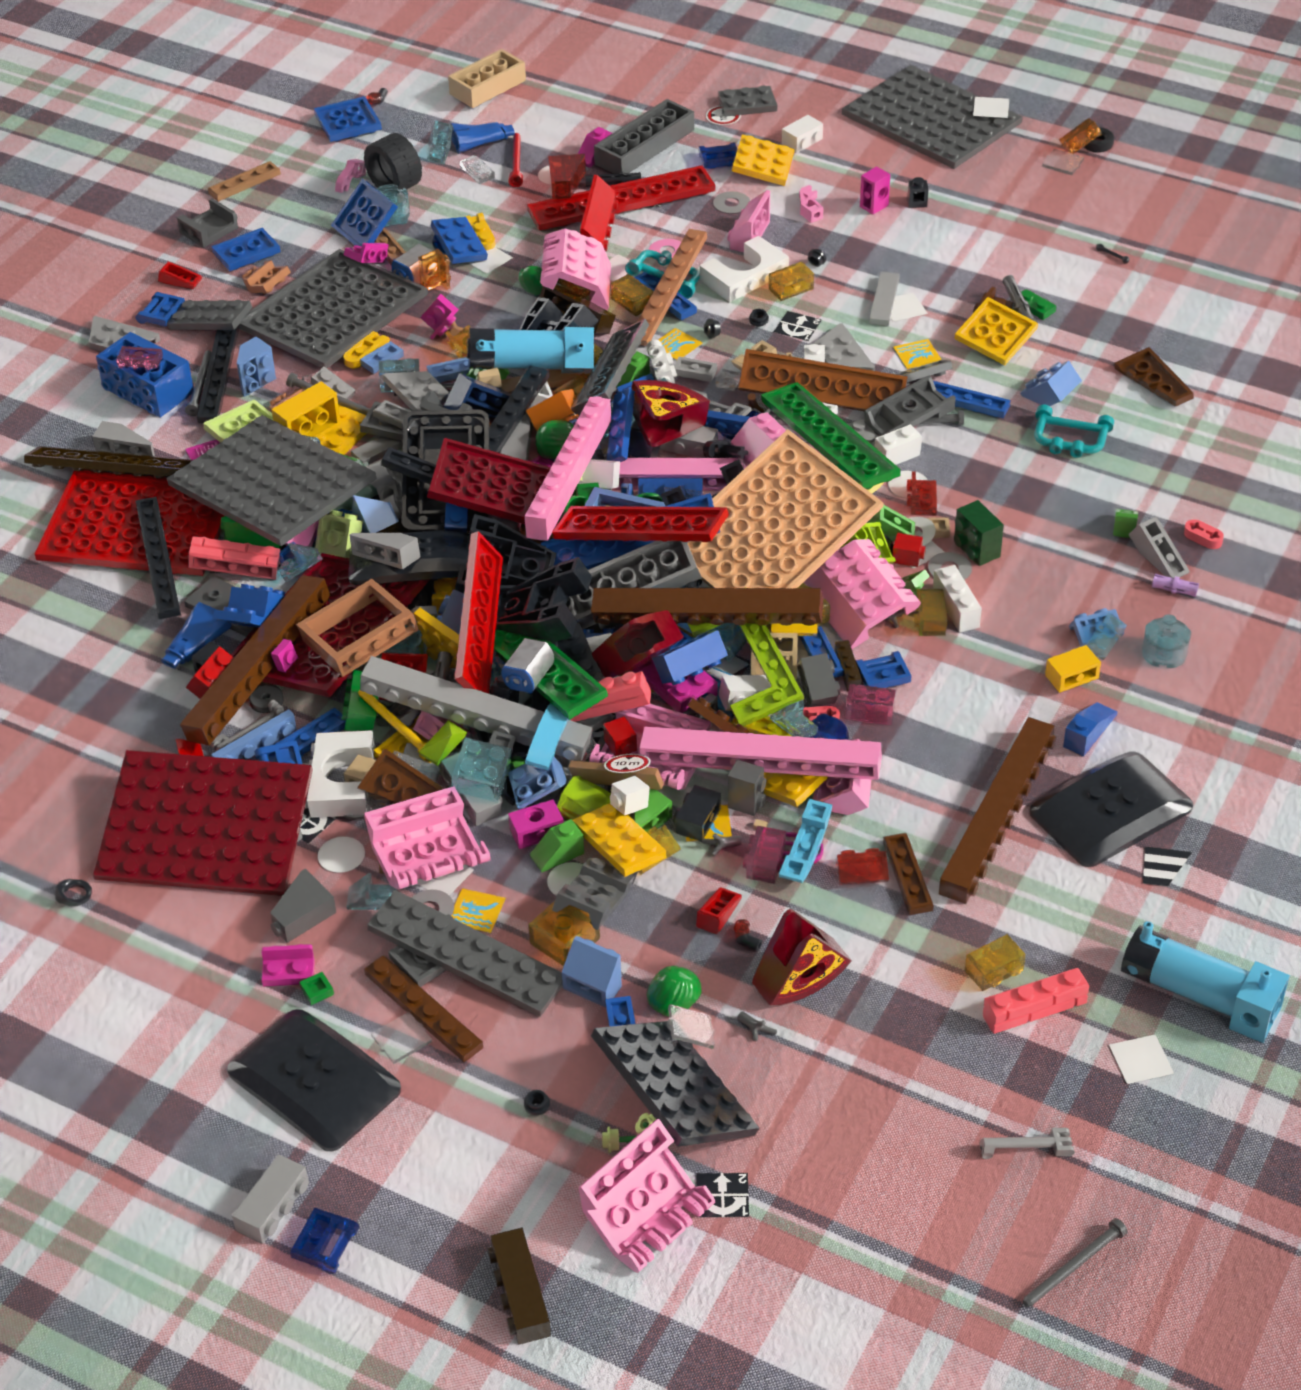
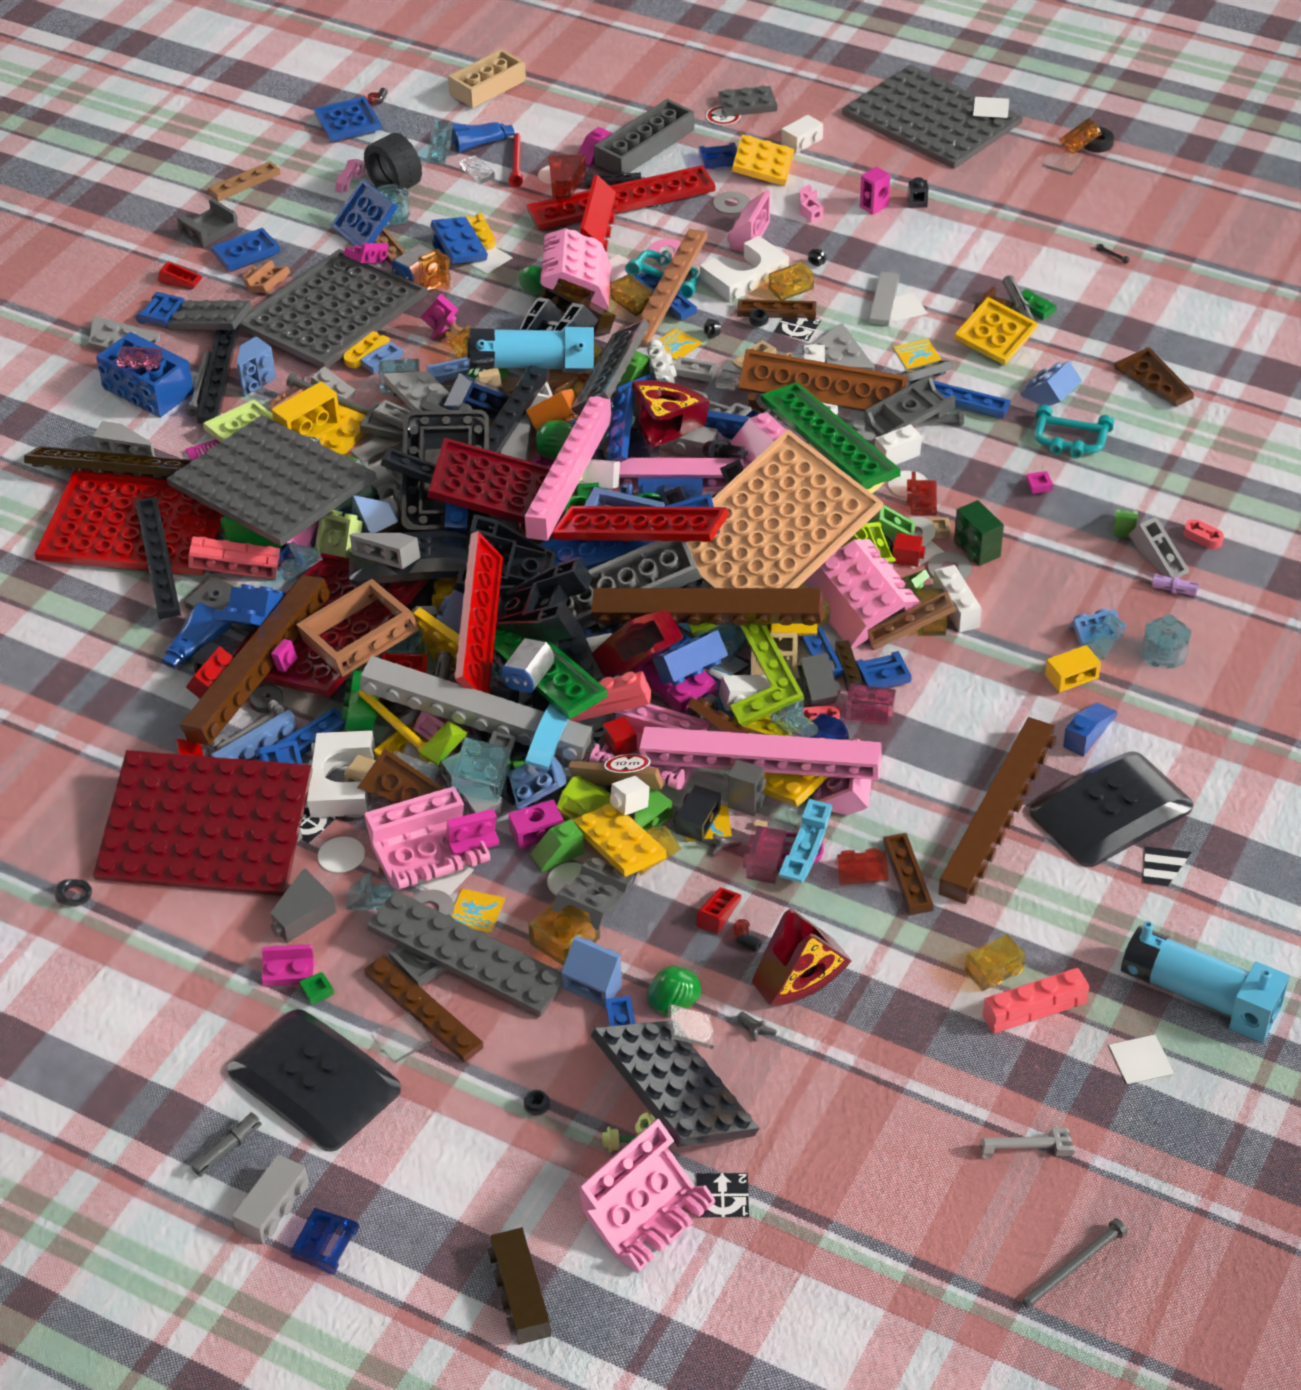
(234, 1136): none -> dark grey pin
(467, 831): none -> dark pink bracket
(778, 308): none -> reddish brown tile
(911, 620): none -> medium nougat tile
(1039, 482): none -> dark pink plate

